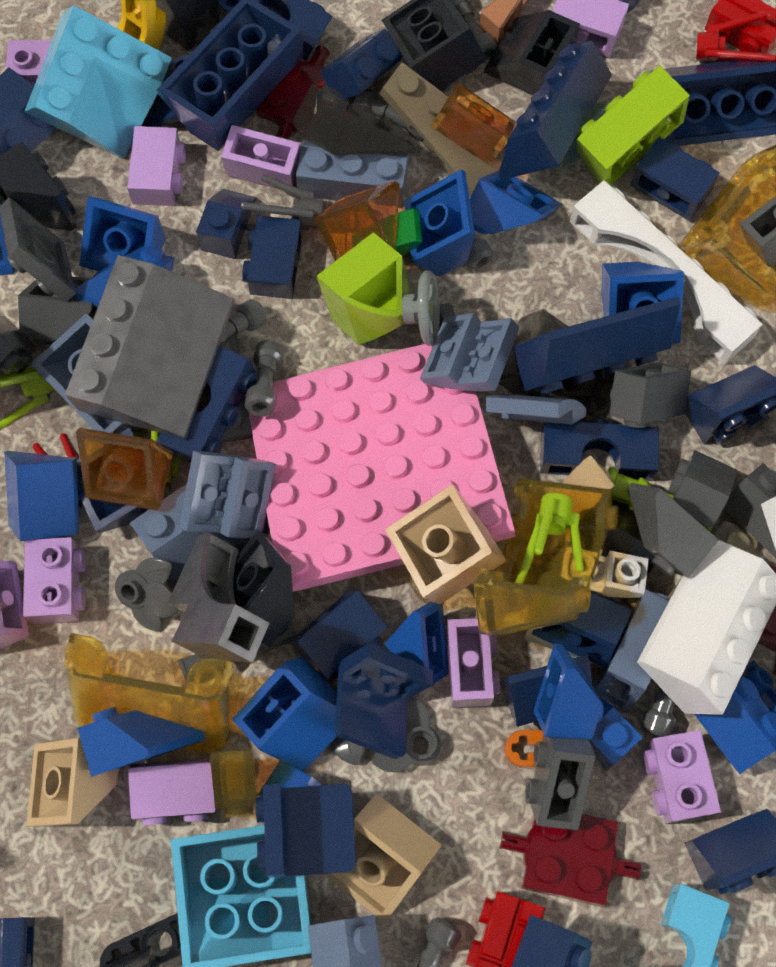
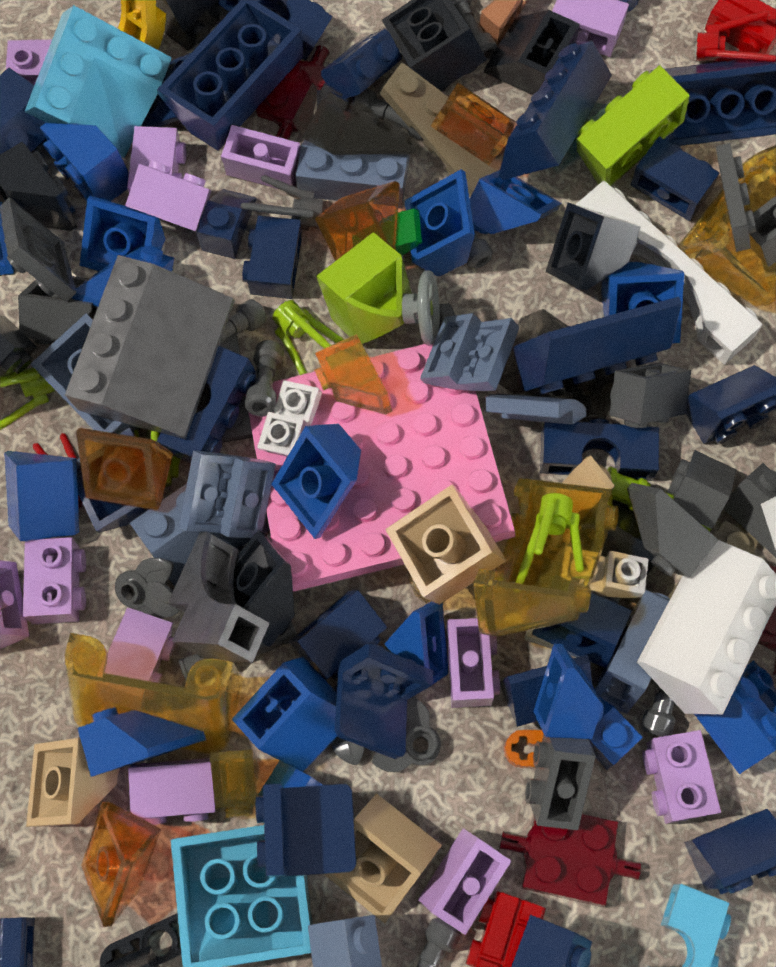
(87, 159): none -> blue slope
(117, 859): none -> clear orange slope
(140, 646): none -> lavender brick
(168, 196): none -> lavender brick
(292, 412): none -> white slope
(296, 322): none -> lime plant
(318, 475): none -> blue slope
(352, 376): none -> clear yellow slope
(464, 881): none -> lavender brick
(590, 246): none -> black slope
(736, 197): none -> dark grey plate

